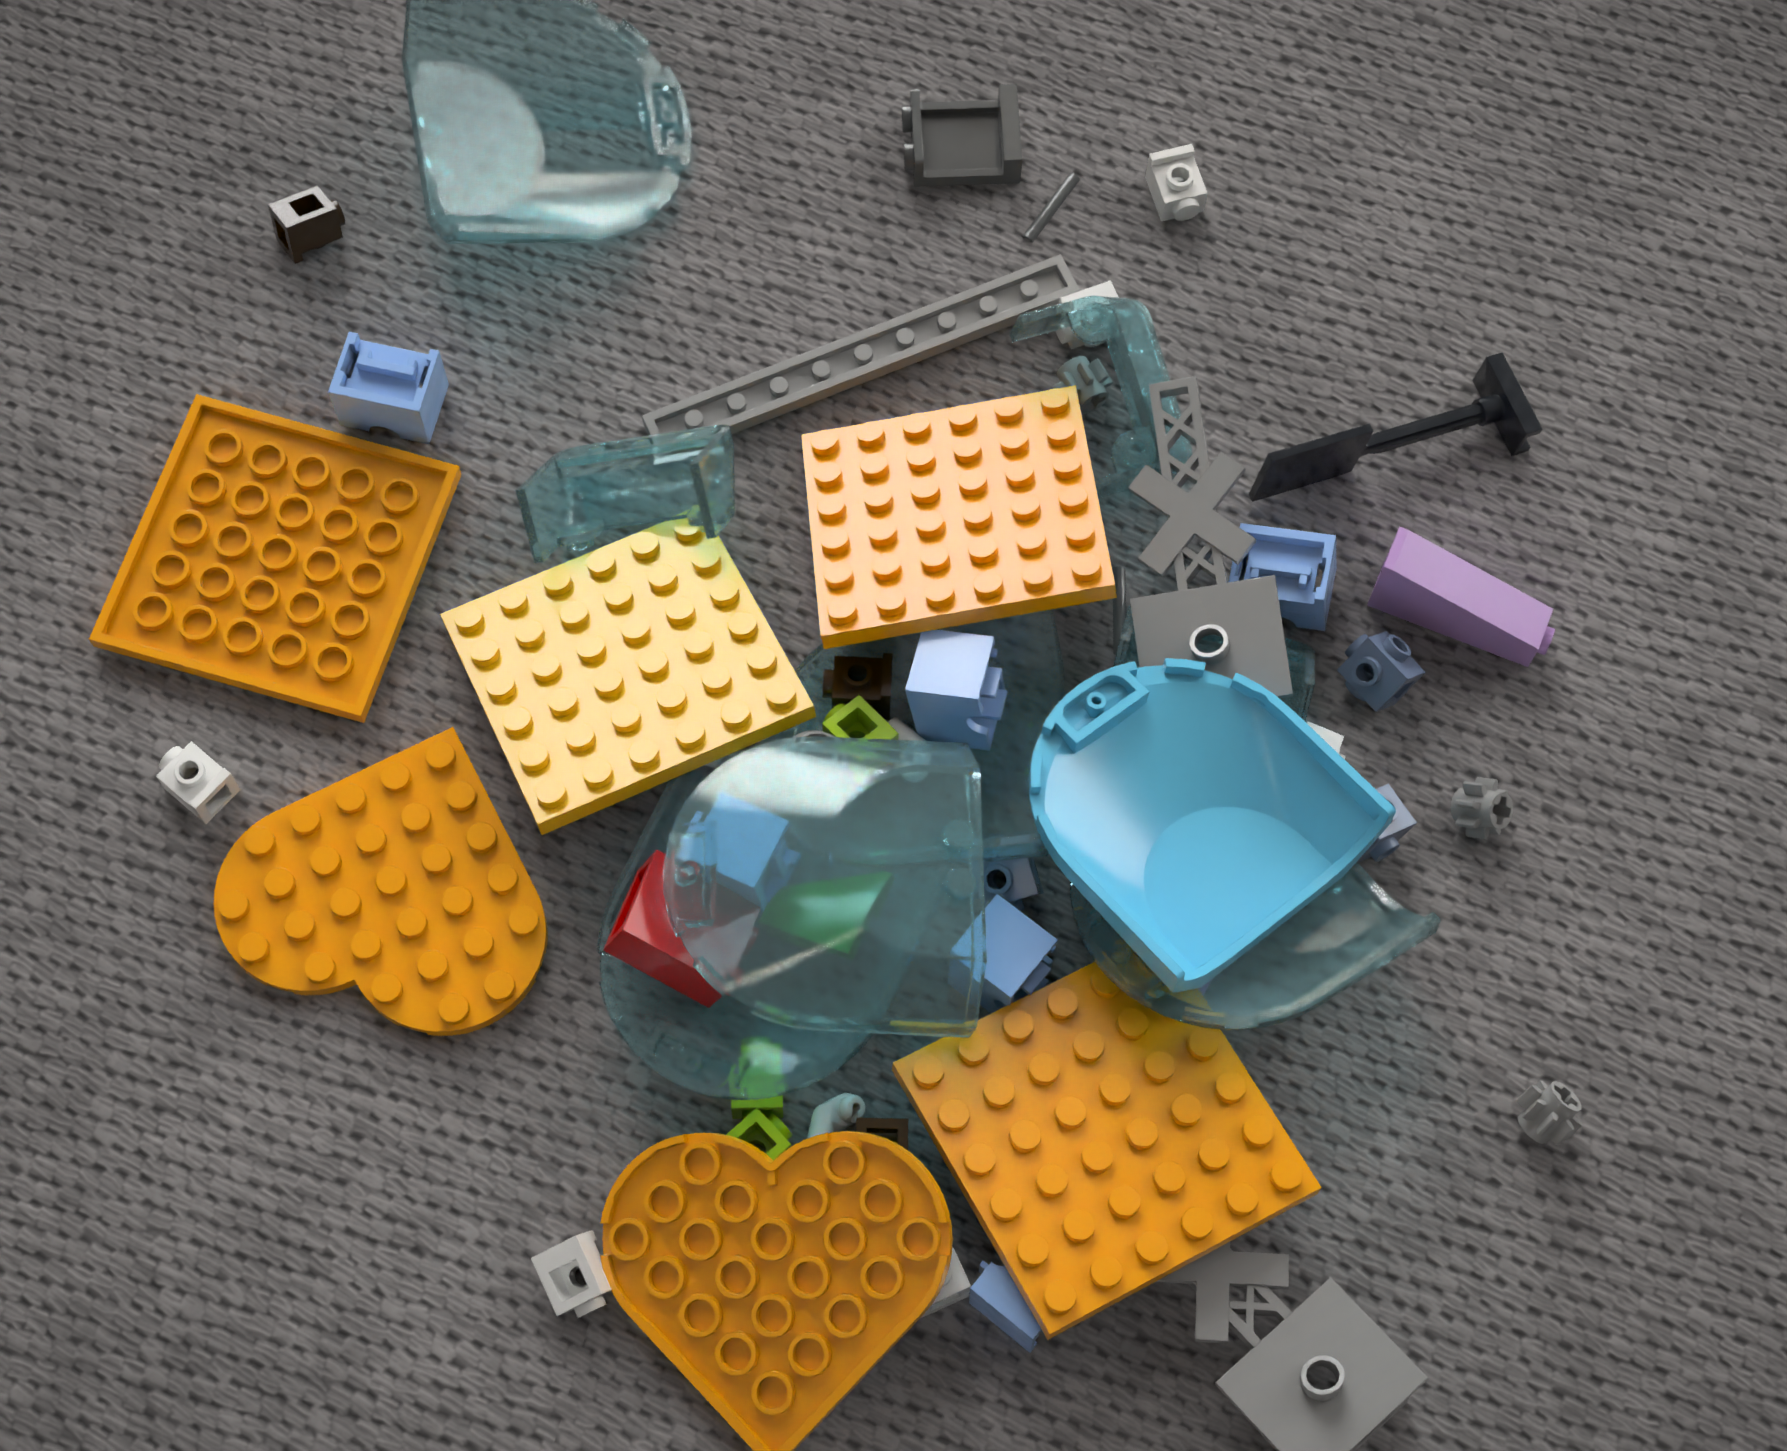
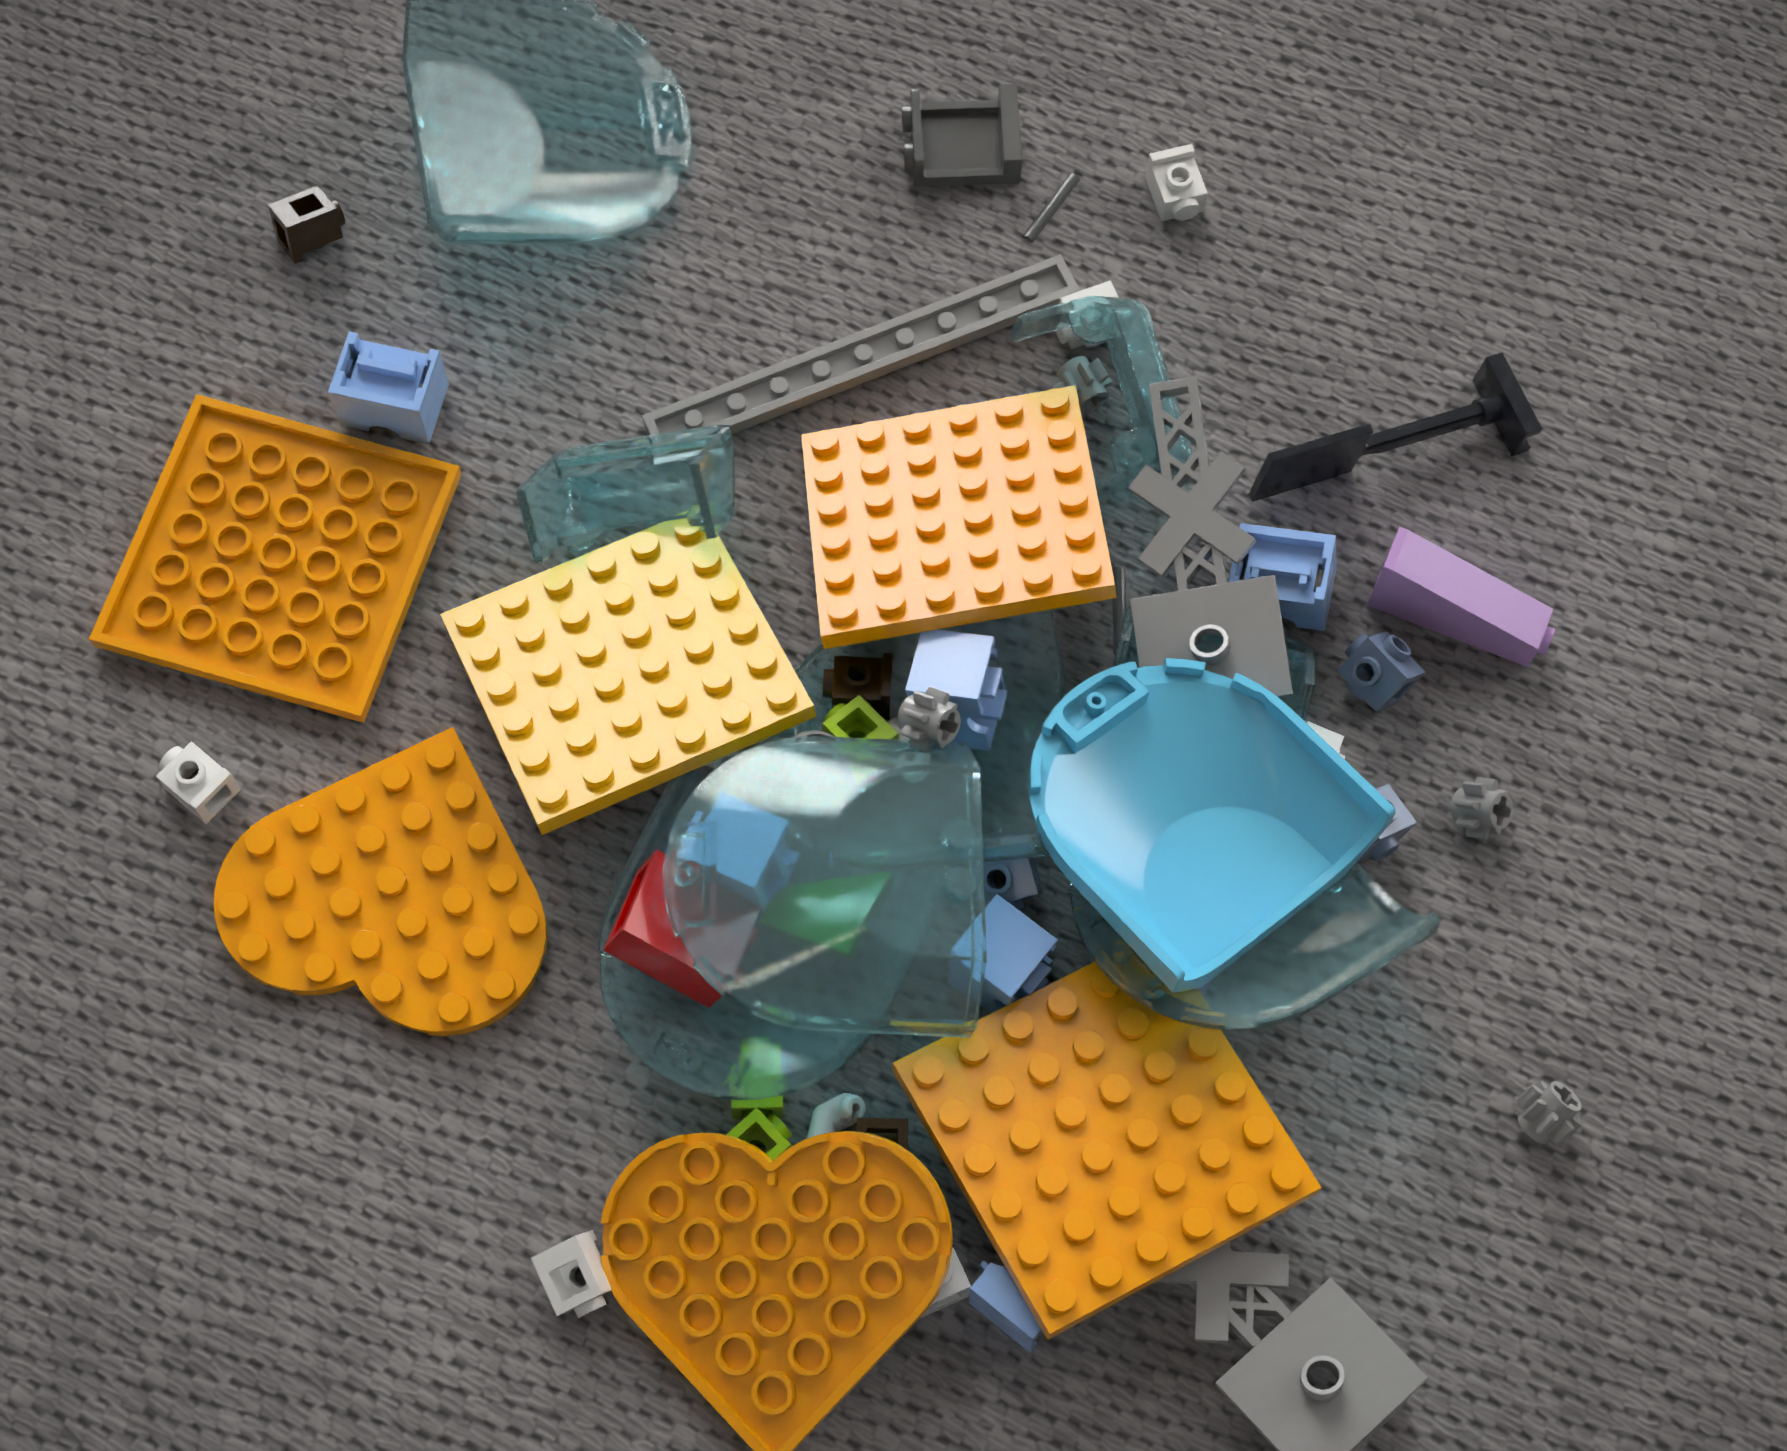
(929, 719): none -> light grey gear

